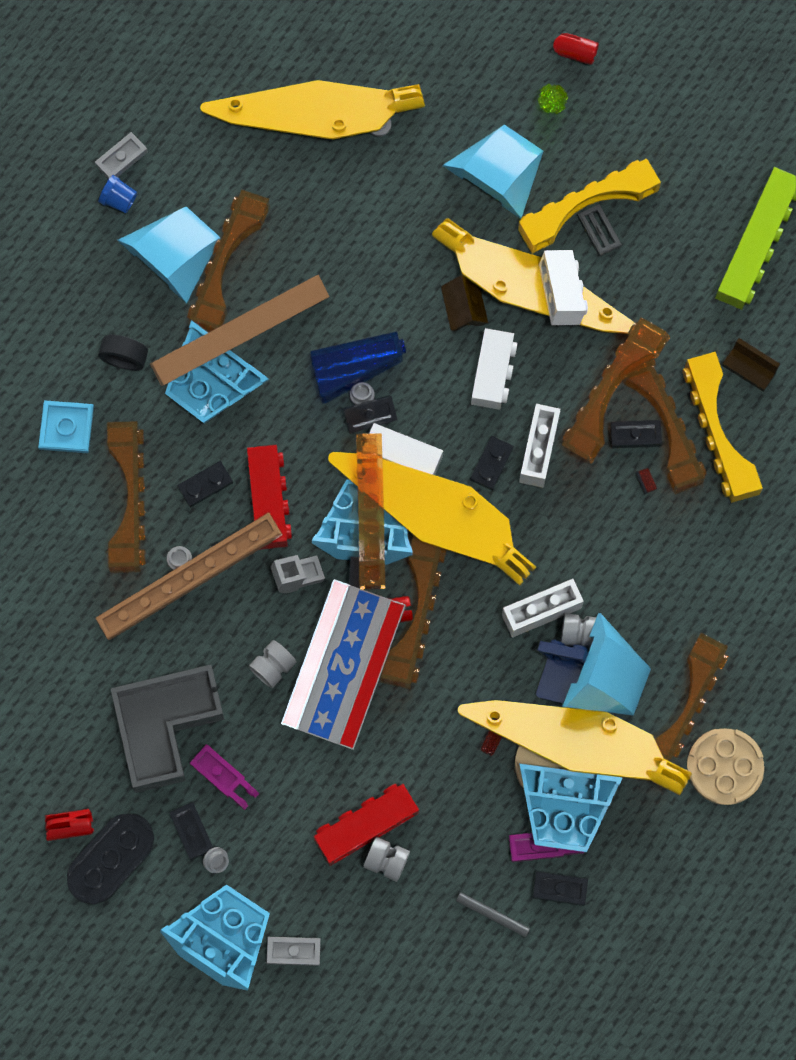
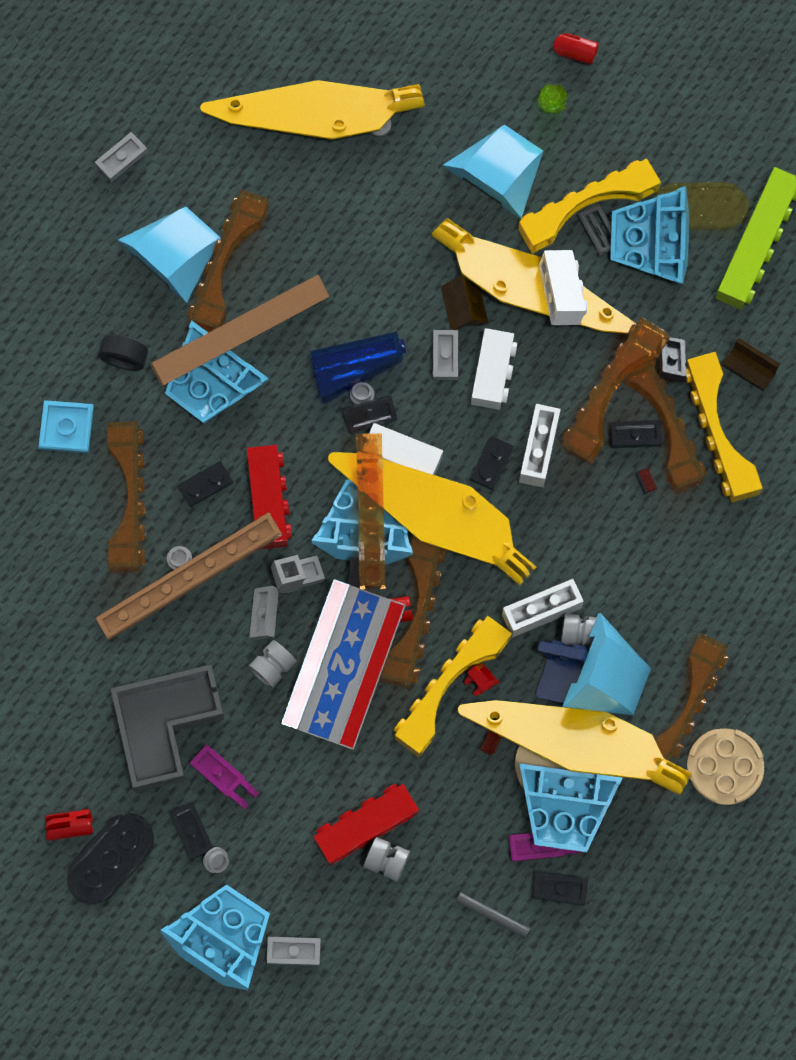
(117, 195): blue piece -> none
(264, 612): none -> light grey plate
(445, 354): none -> light grey plate
(482, 677): none -> red tile
(484, 645): none -> yellow arch
(653, 235): none -> medium azure wedge
(673, 360): none -> plate
(712, 204): none -> clear yellow tile

